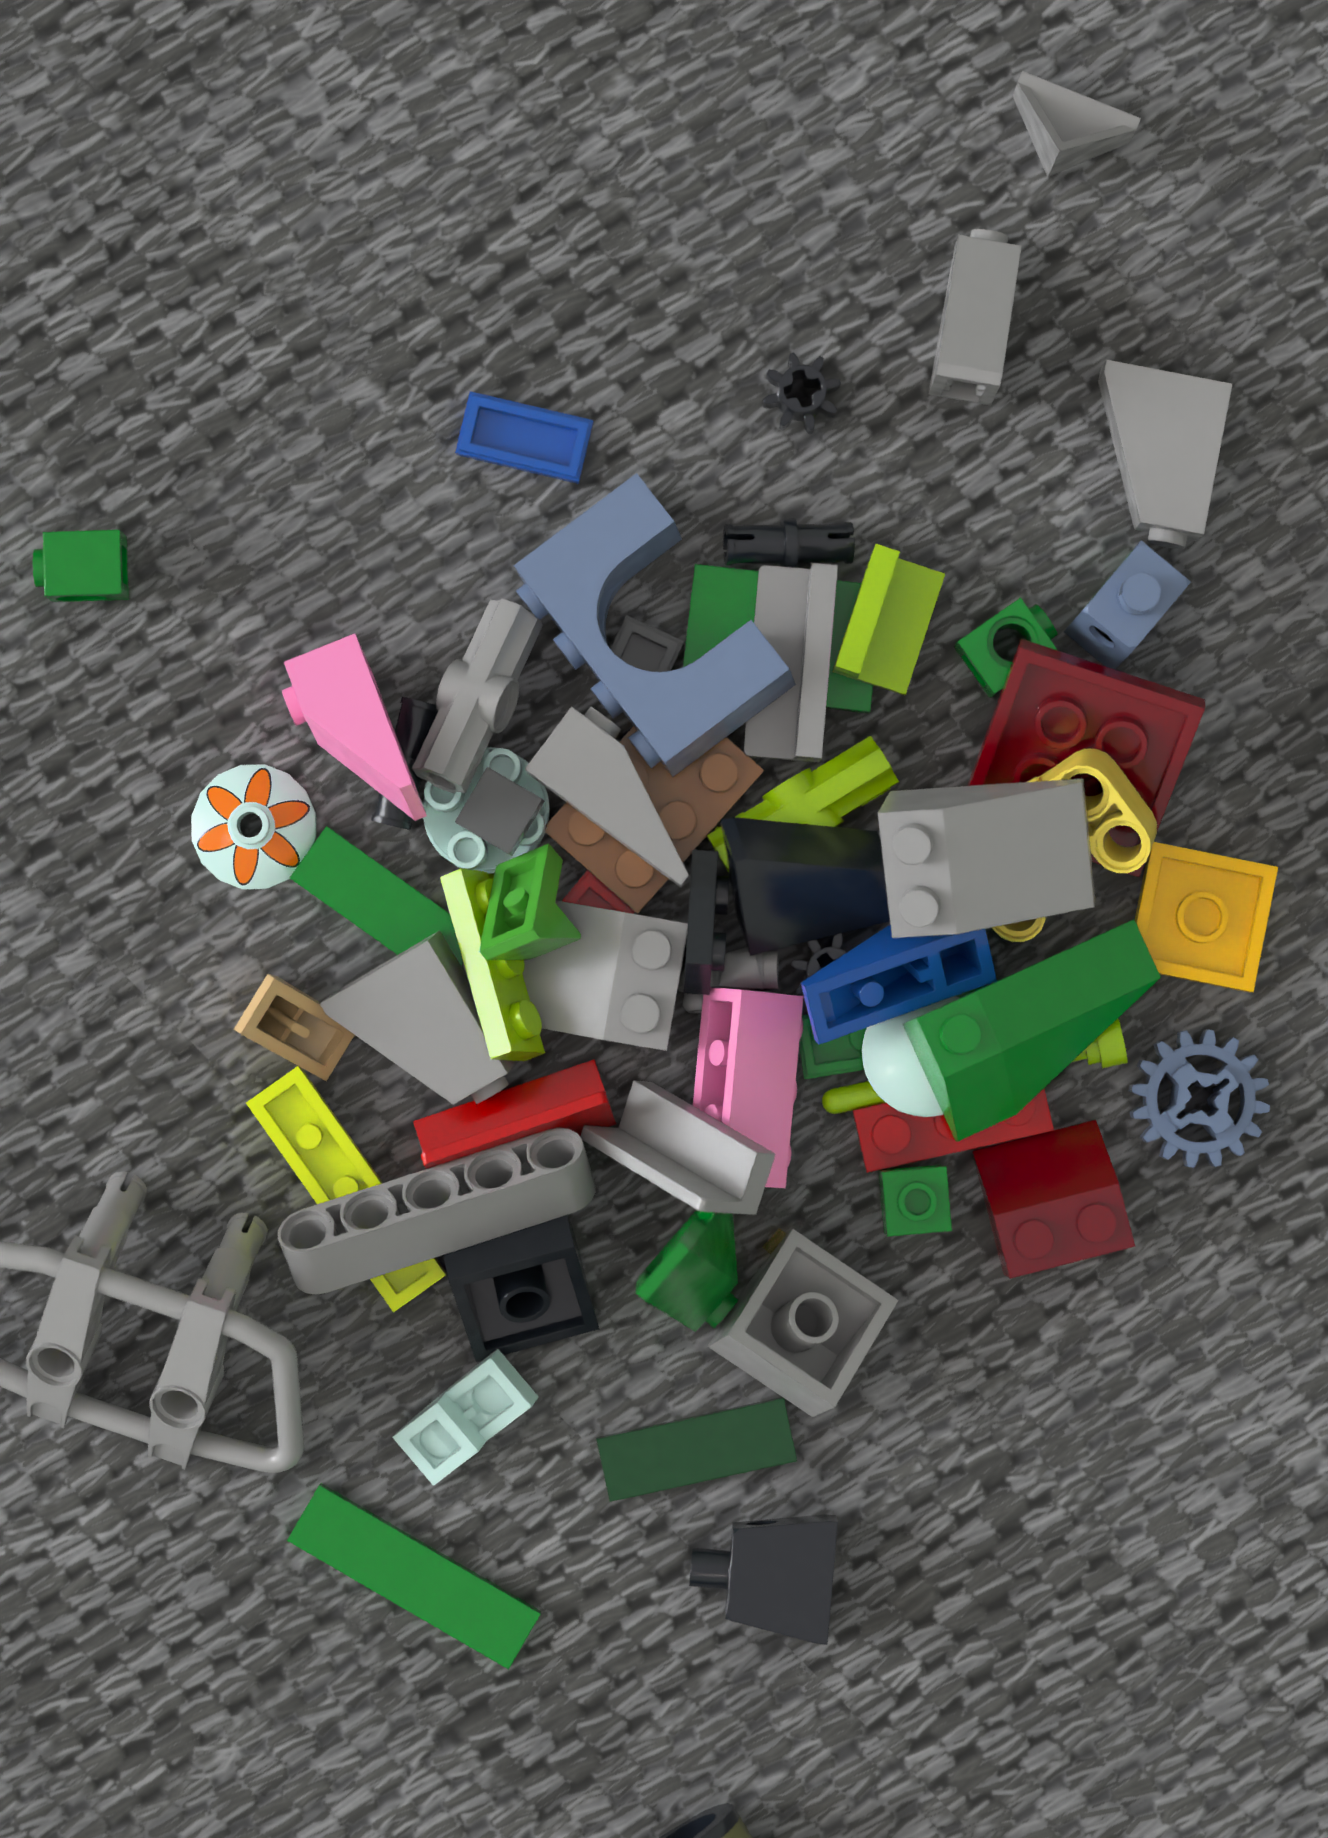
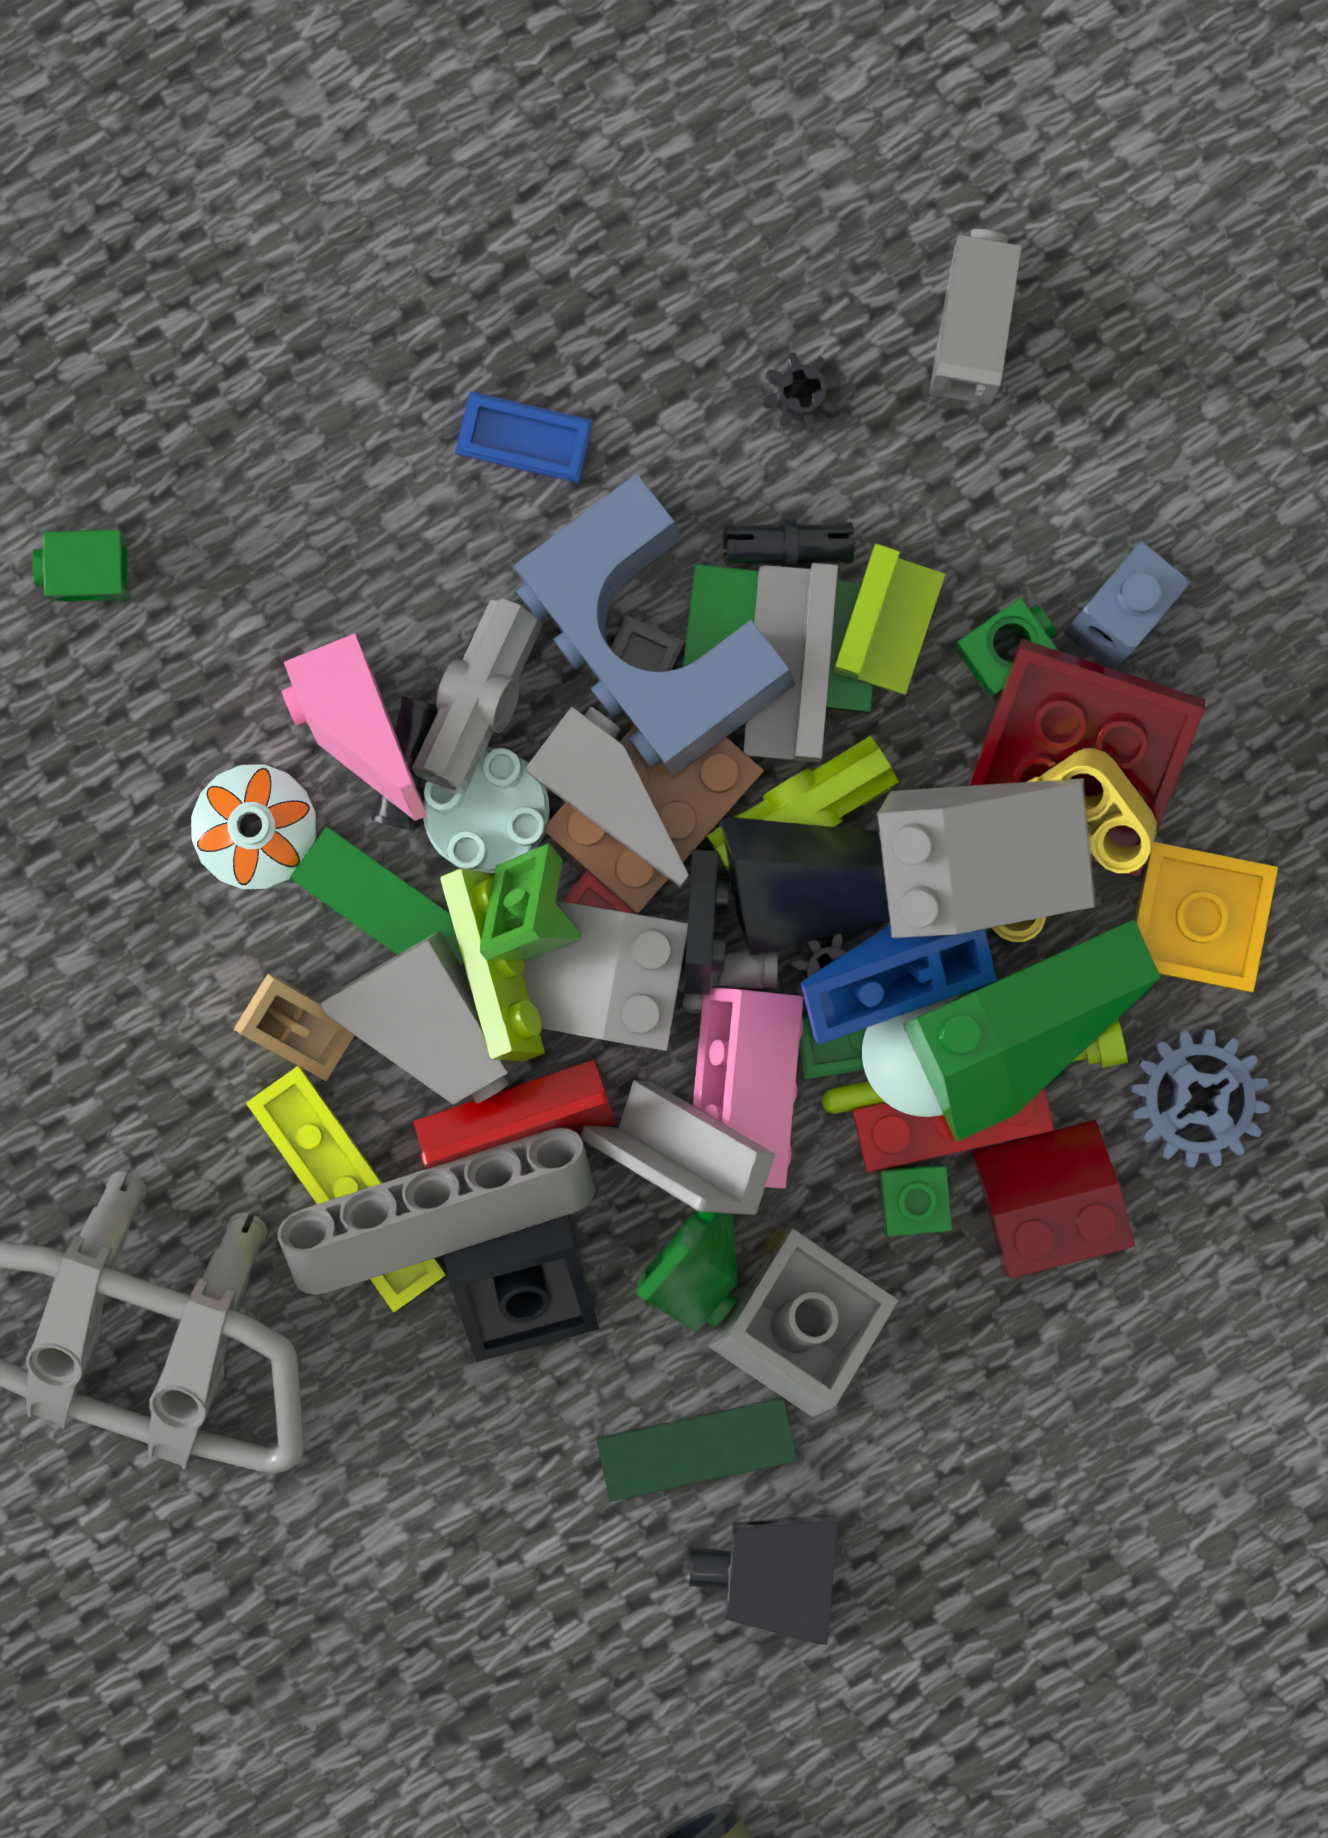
(414, 1576): green tile -> none
(465, 1417): light aqua slope -> none
(499, 811): dark grey tile -> none
(1069, 125): light grey slope -> none
(1166, 446): light grey slope -> none

